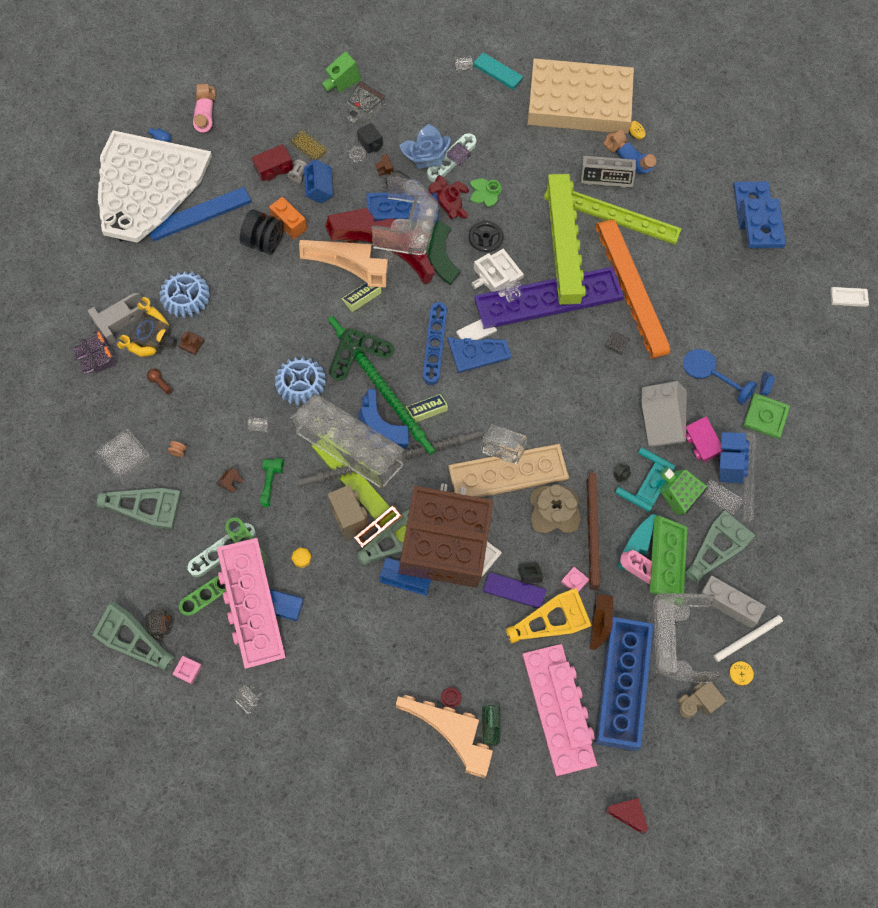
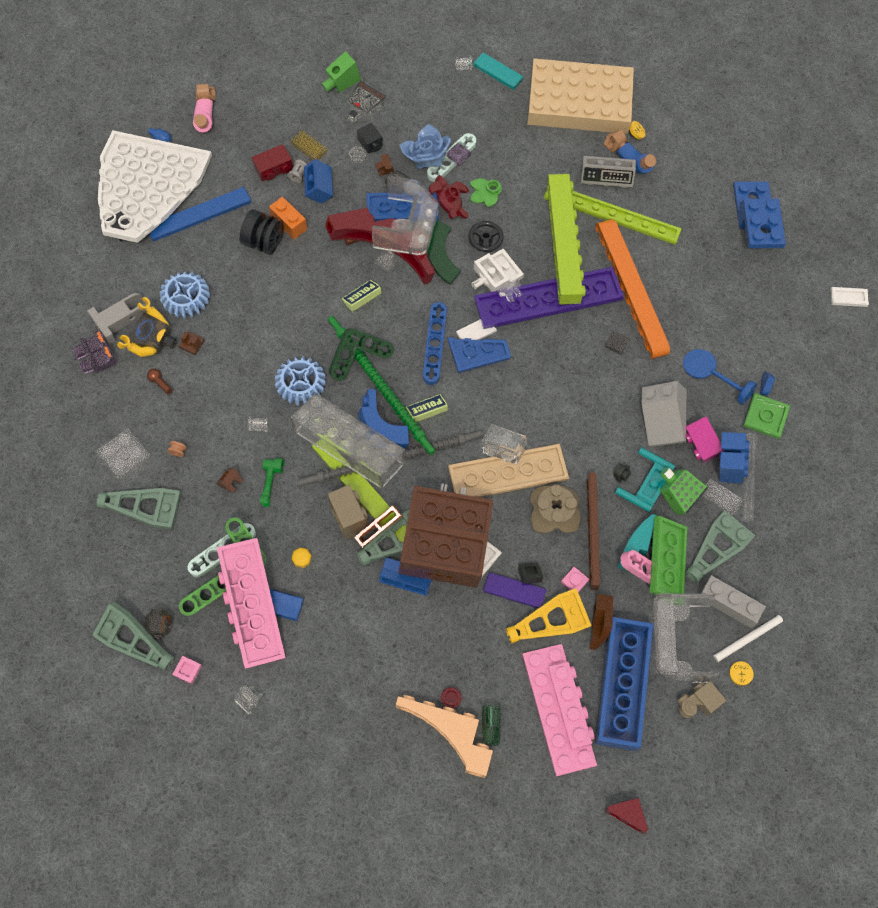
(349, 256): light nougat arch -> none

